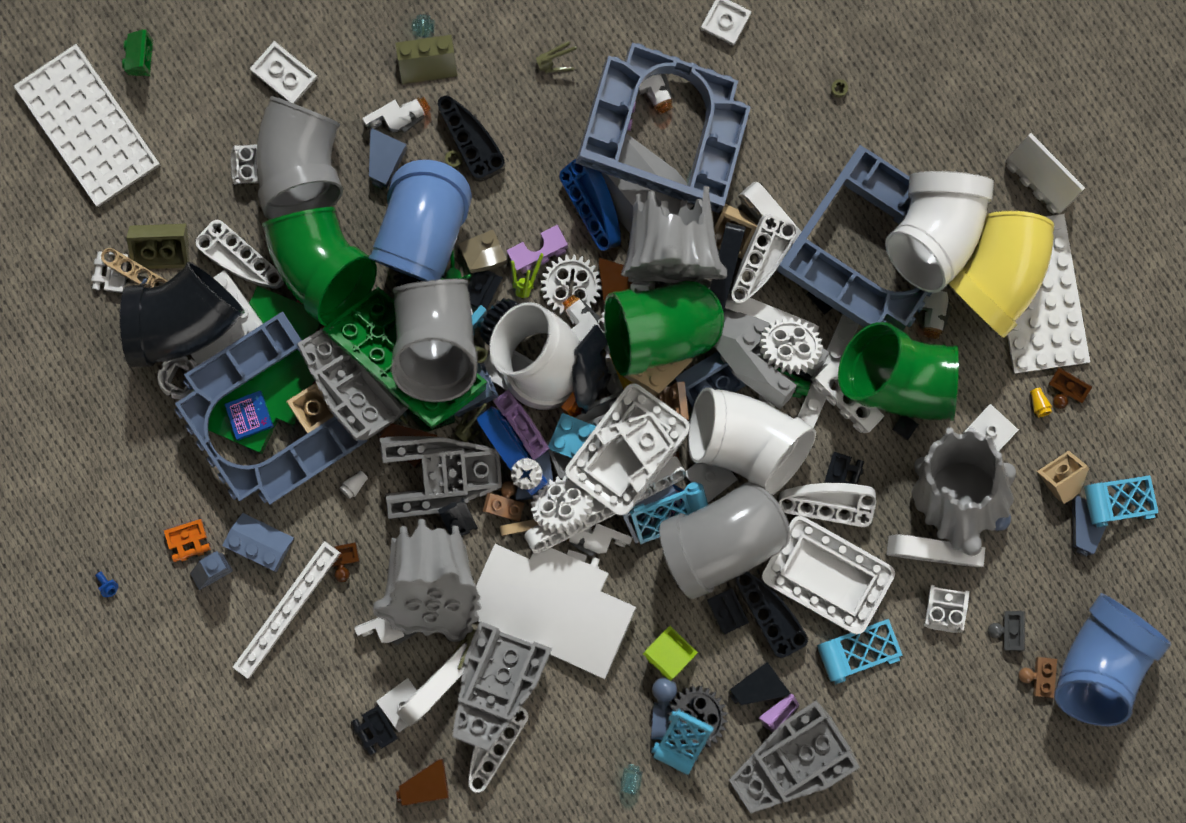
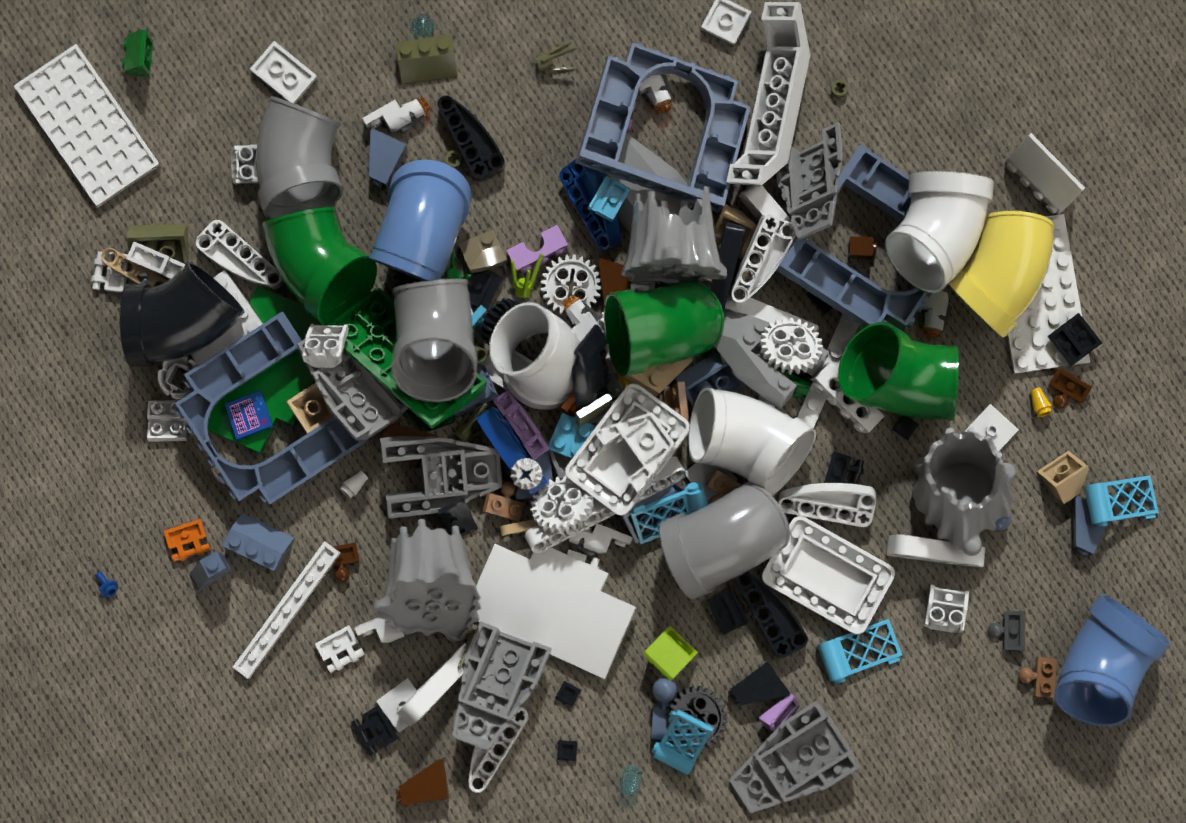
(154, 261): none -> white slope
(164, 422): none -> white slope
(324, 345): none -> white slope
(335, 644): none -> white plate
(567, 750): none -> black tile
(568, 693): none -> black tile
(593, 410): none -> tile
(609, 198): none -> medium azure plate
(721, 484): none -> medium nougat plate
(777, 95): none -> white slope
(812, 182): none -> light grey wedge
(861, 247): none -> reddish brown brick
(1074, 339): none -> black slope

